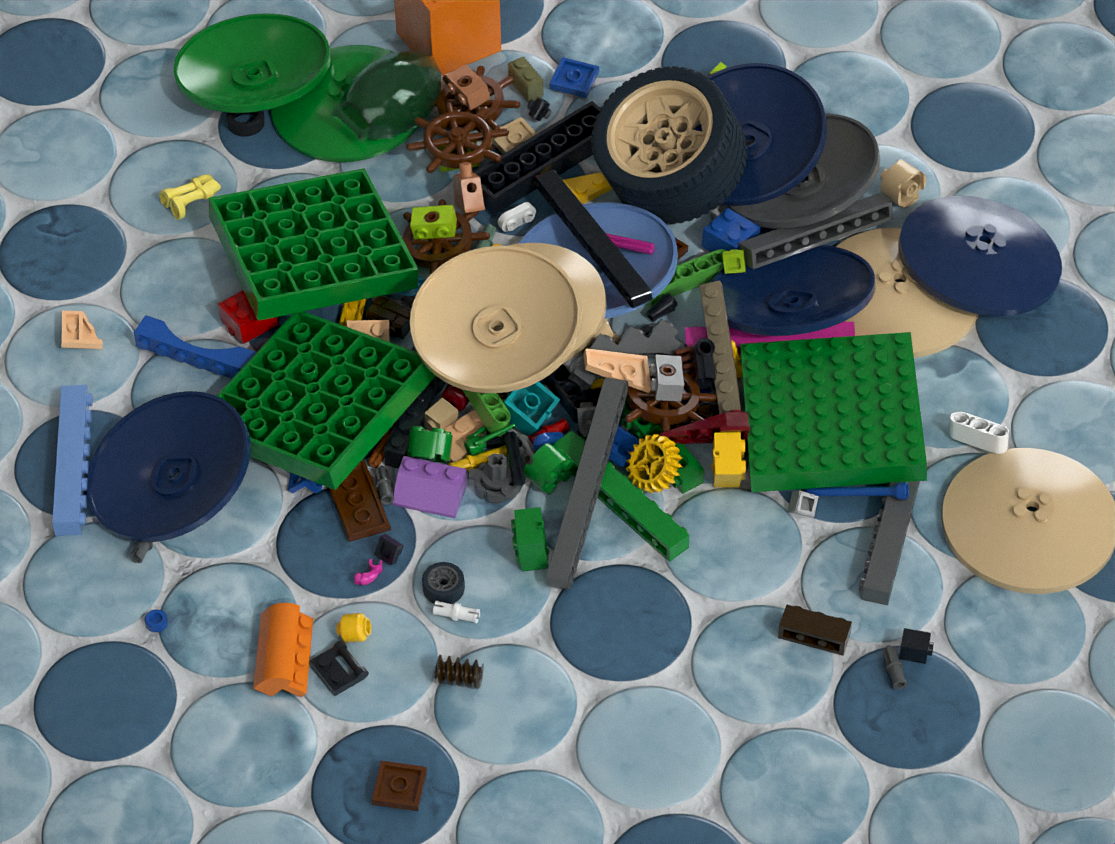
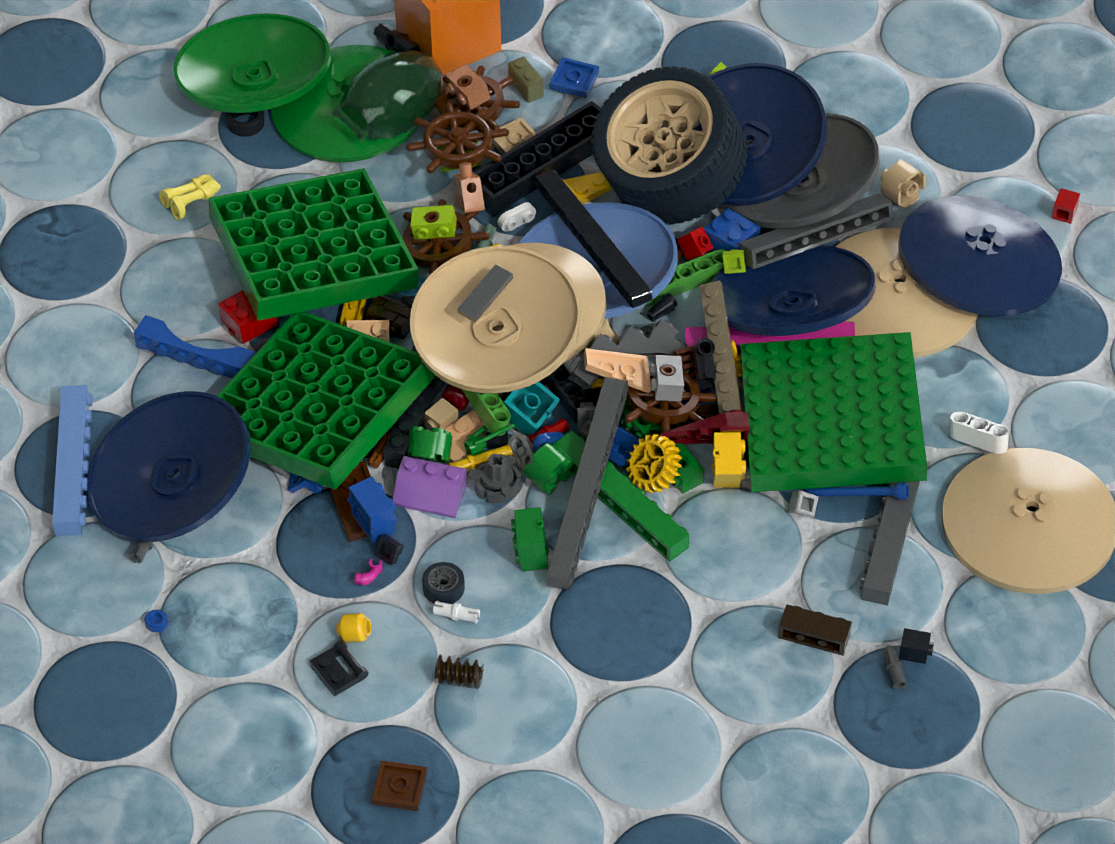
(78, 332): light nougat wing -> none
(283, 650): orange brick -> none
(372, 509): none -> blue brick
(384, 485): dark grey axle -> none
(393, 39): none -> black piece
(485, 293): none -> dark grey tile
(514, 458): black axle -> none
(539, 109): black gear -> none
(632, 244): dark pink axle -> none
(695, 244): none -> red brick
(1065, 205): none -> red brick

